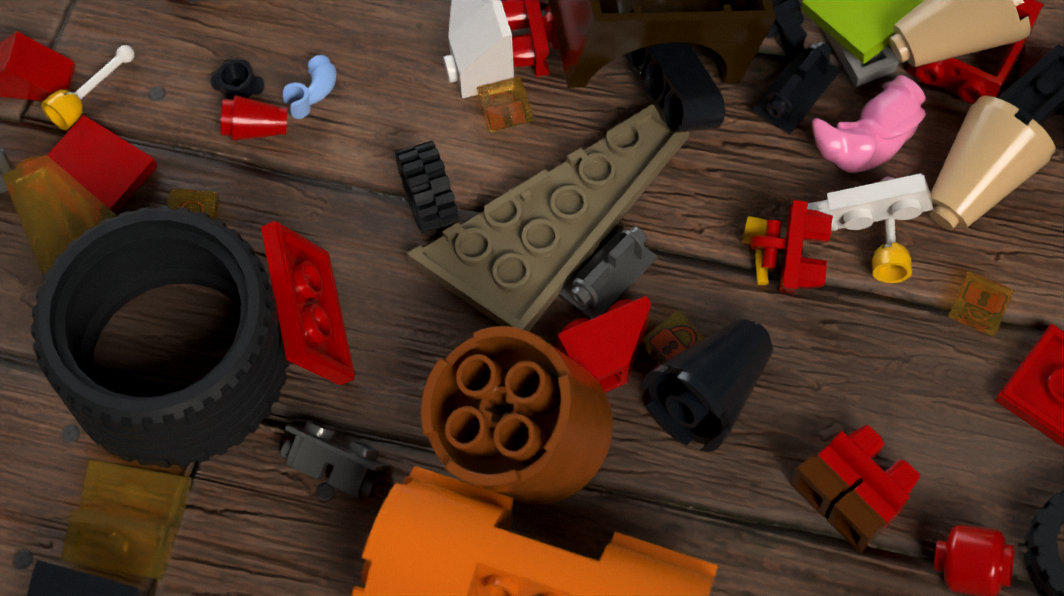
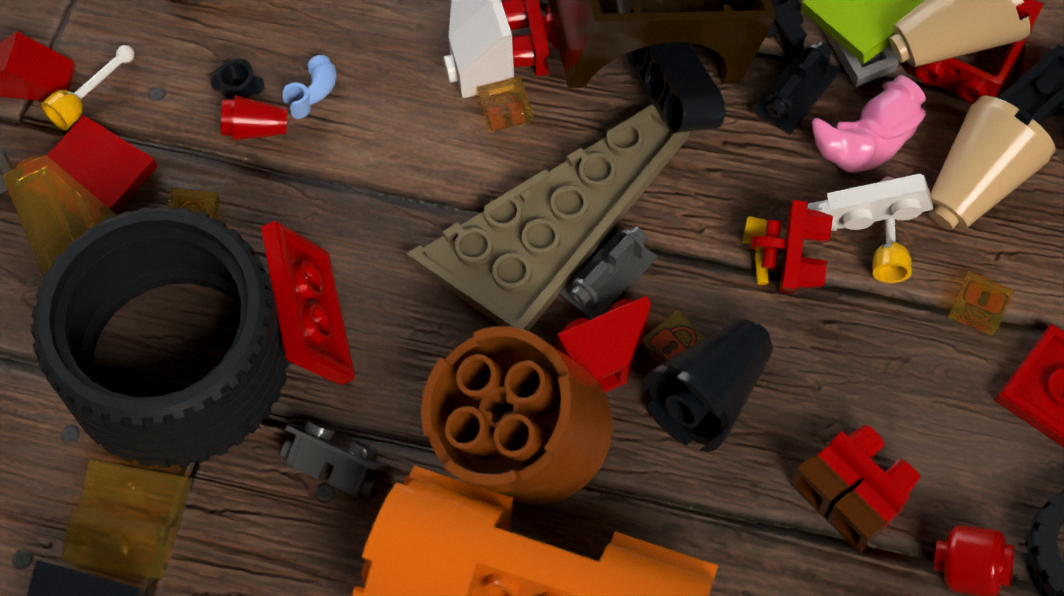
(427, 186): black tyre -> none

